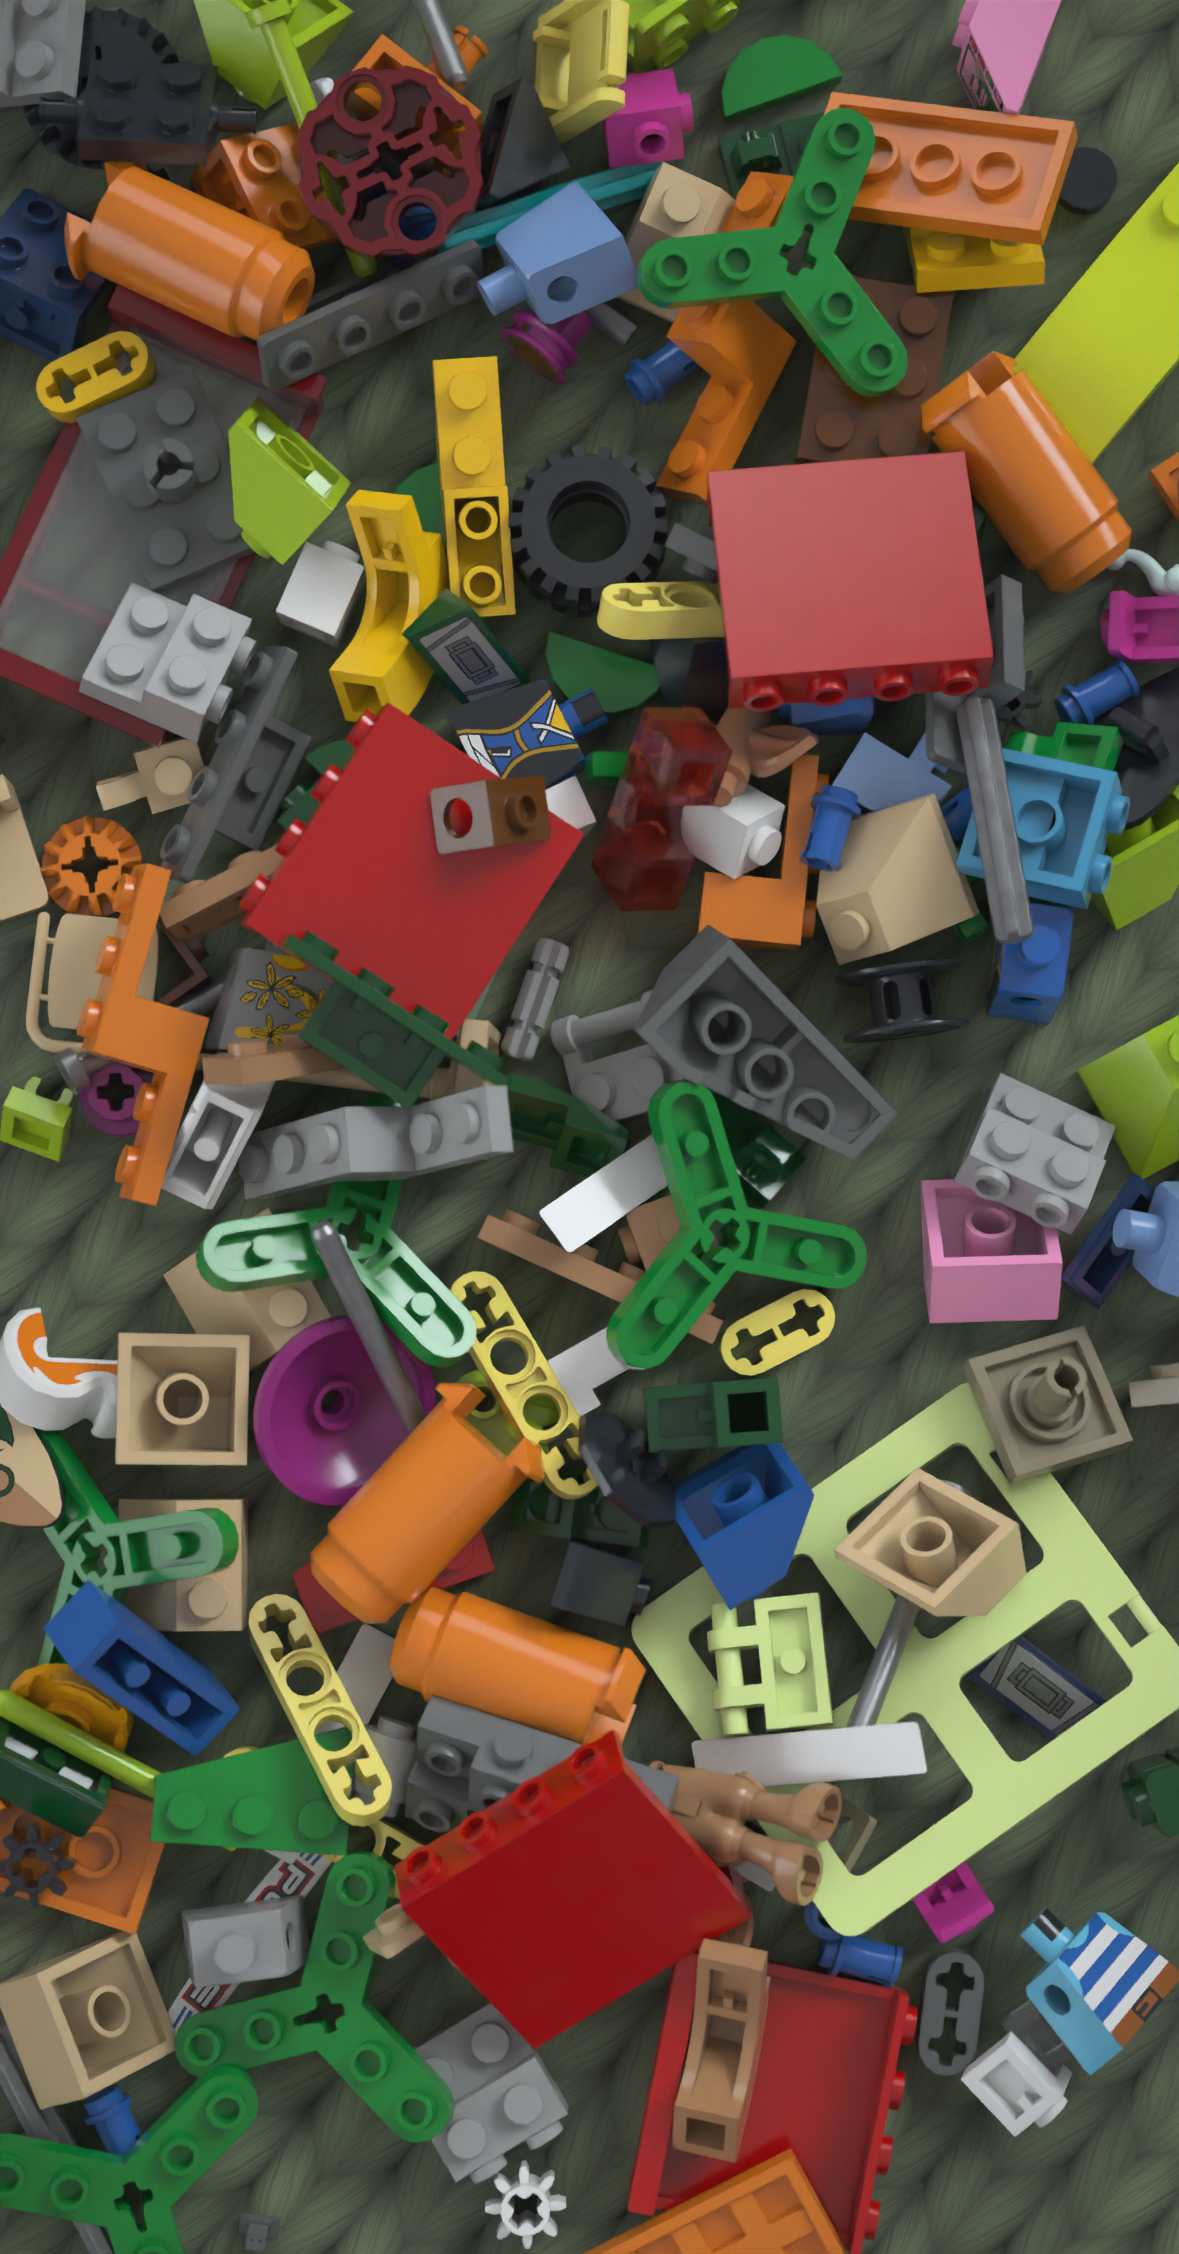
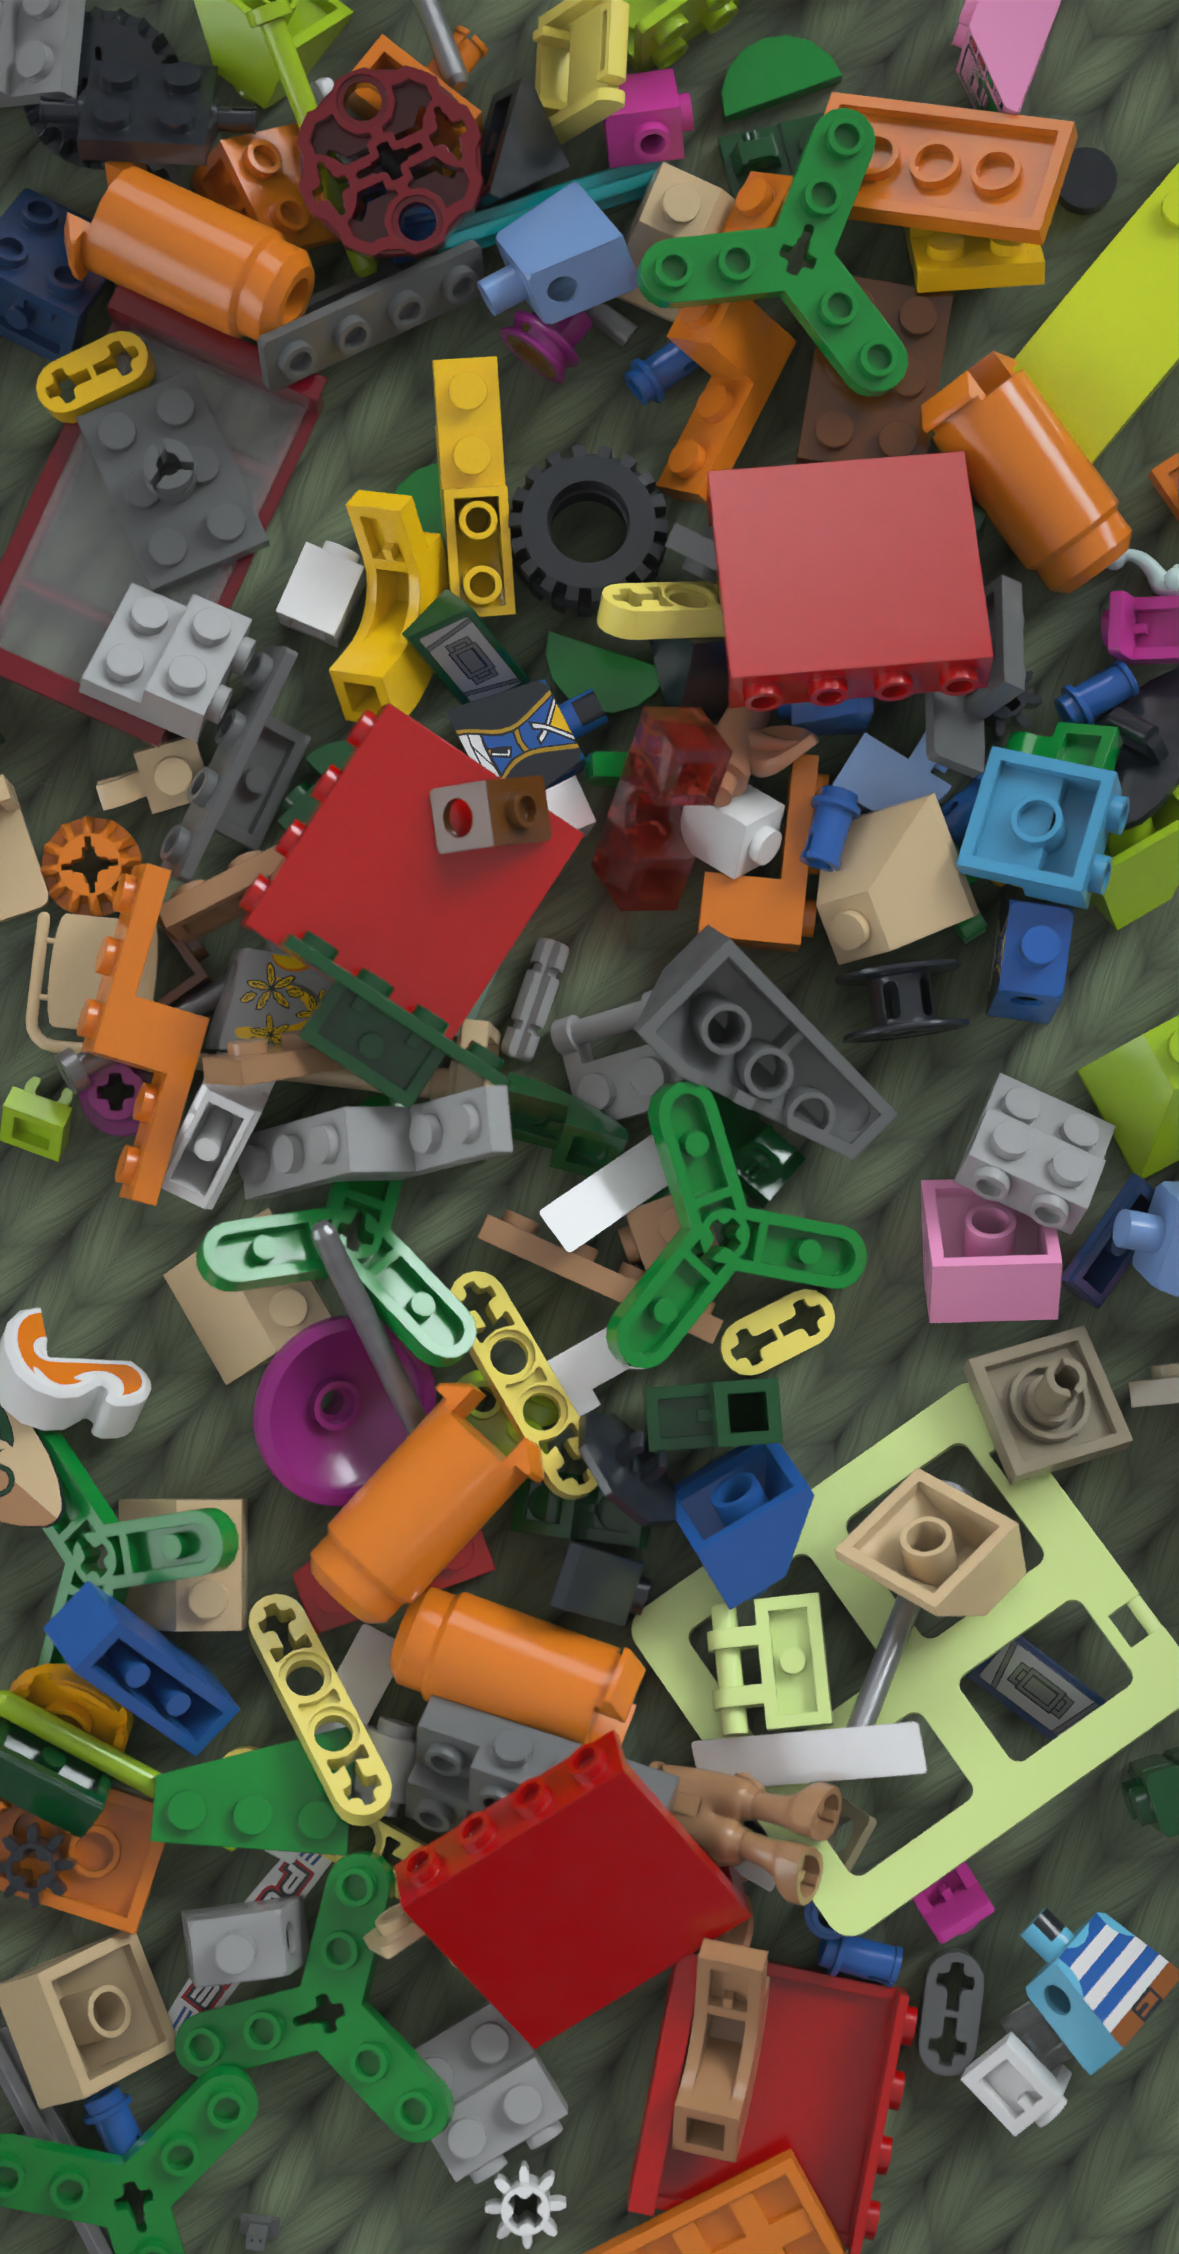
(182, 1399): tan slope -> none
(278, 483): lime slope -> none
(994, 820): flat silver axle -> none

